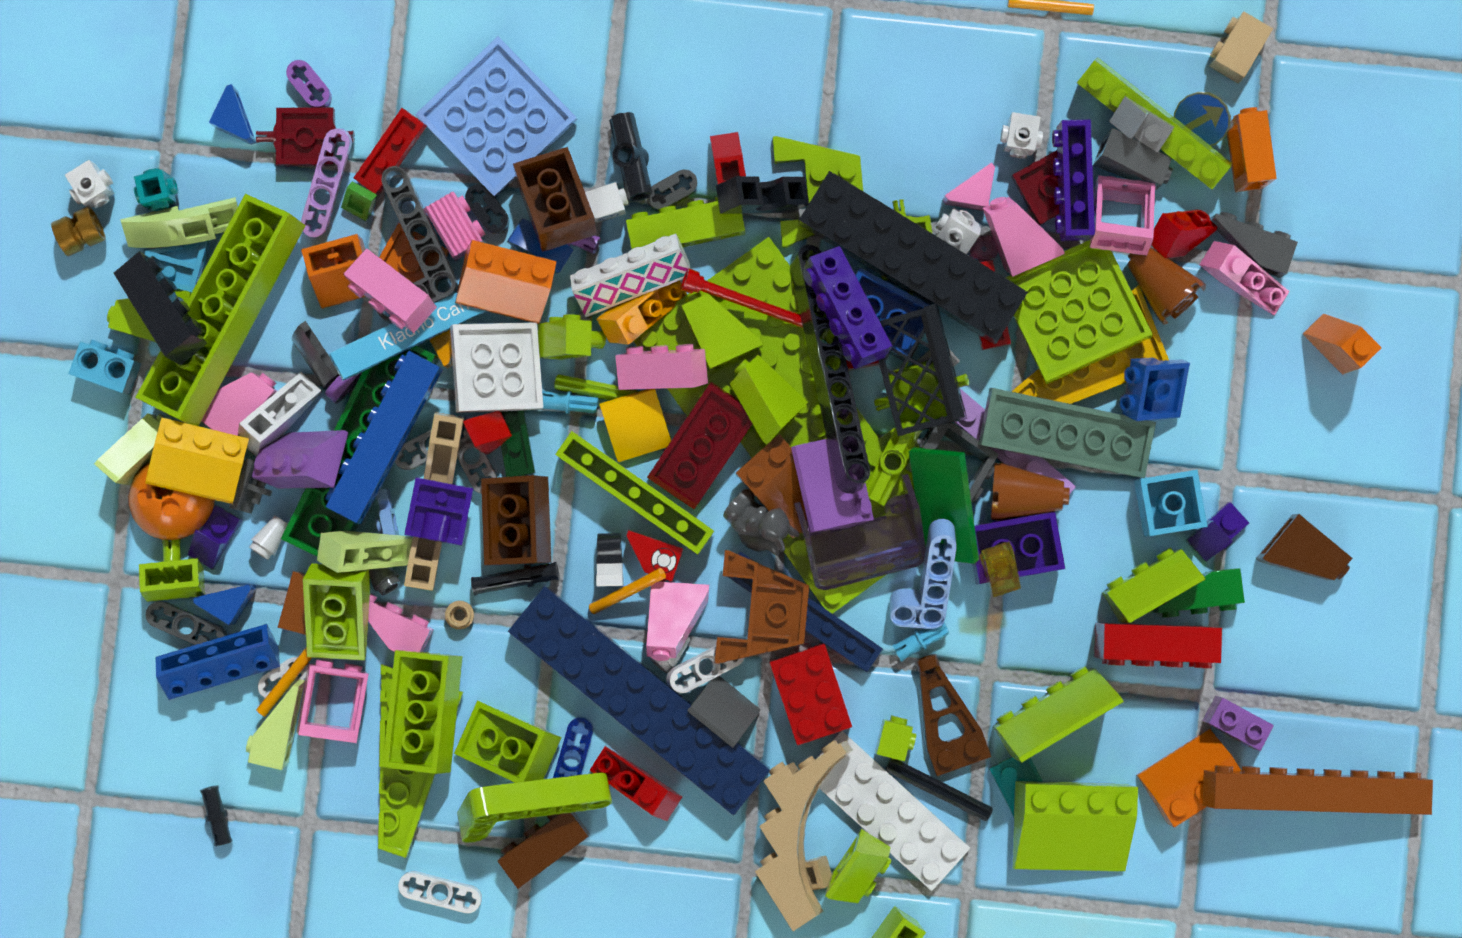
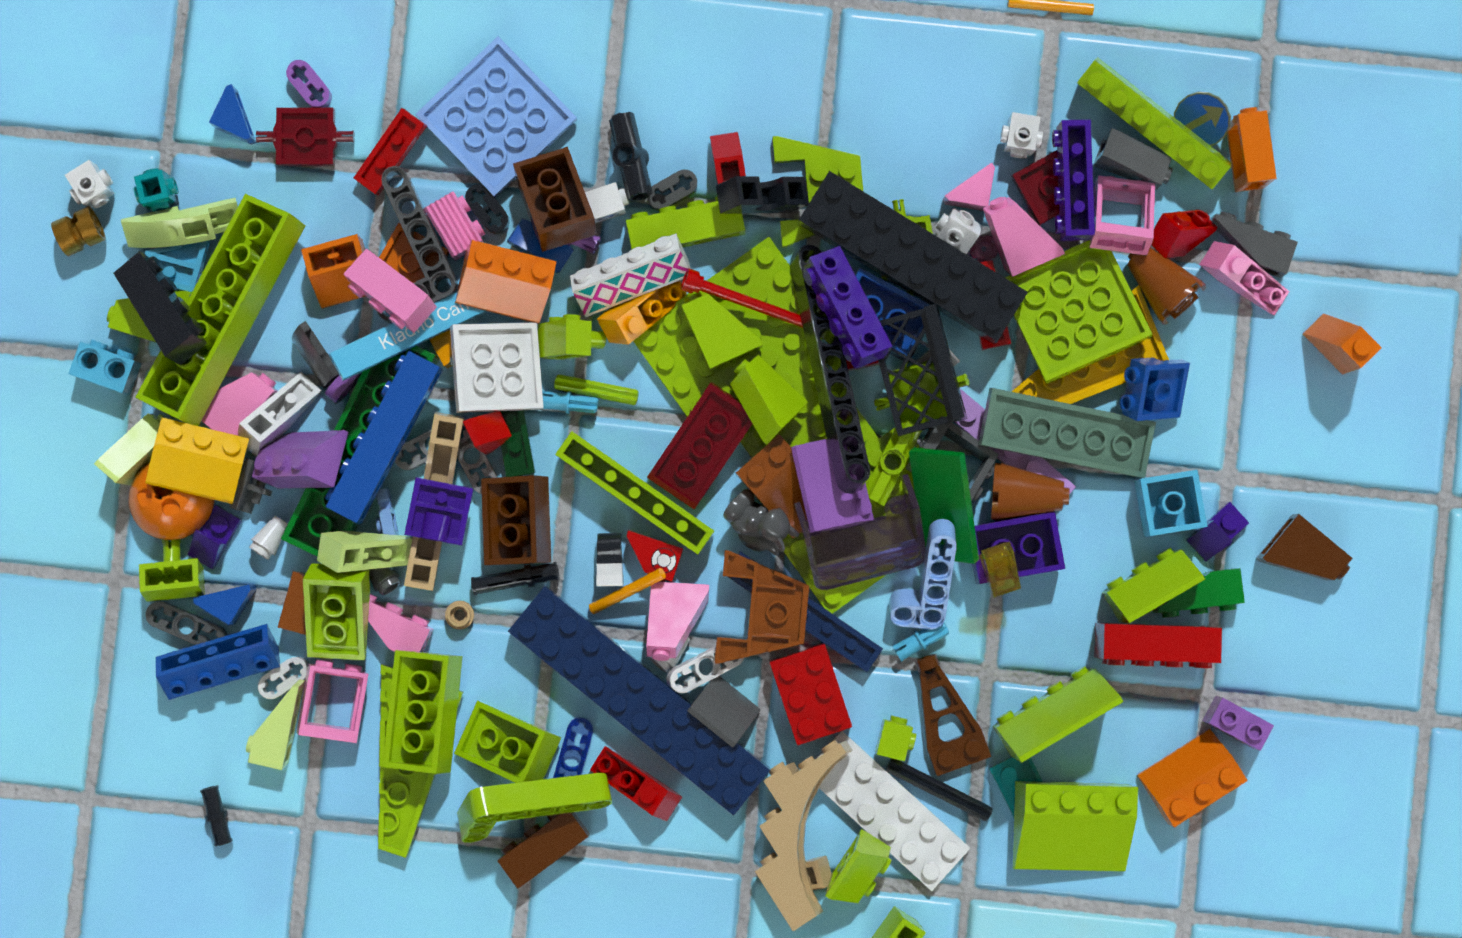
(284, 683): light orange bar -> none
(330, 184): lavender beam -> none
(358, 201): bright green plate -> none
(430, 899): white beam -> none
(635, 424): yellow slope -> none
(661, 367): bright pink brick -> none
(1141, 124): light grey slope -> none
(1240, 46): tan brick -> none
(1317, 792): dark orange brick -> none

